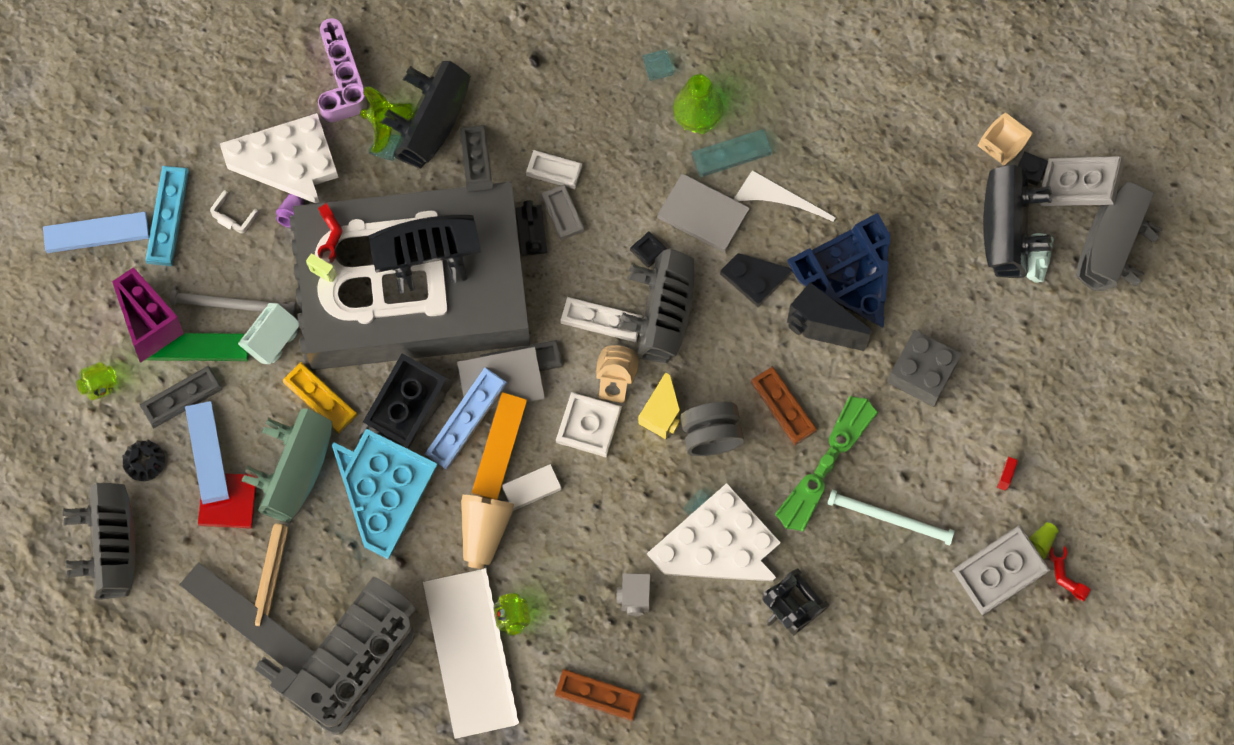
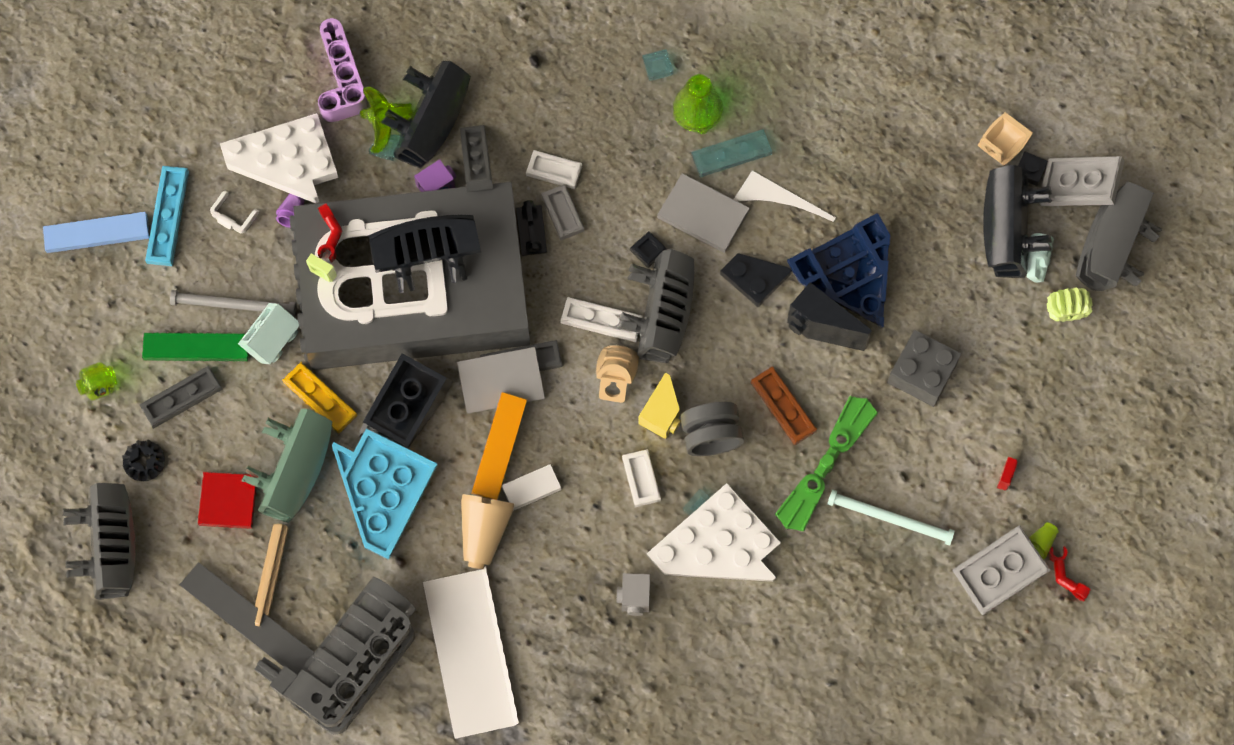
(146, 314): magenta wedge -> none
(207, 452): light blue tile -> none
(435, 177): none -> medium lavender brick
(466, 418): light blue tile -> none
(511, 614): clear neon green head -> none
(588, 424): white tile -> none
(597, 695): dark orange tile -> none
(641, 478): none -> white tile
(787, 609): black piece -> none
(1069, 304): none -> yellowish green gear

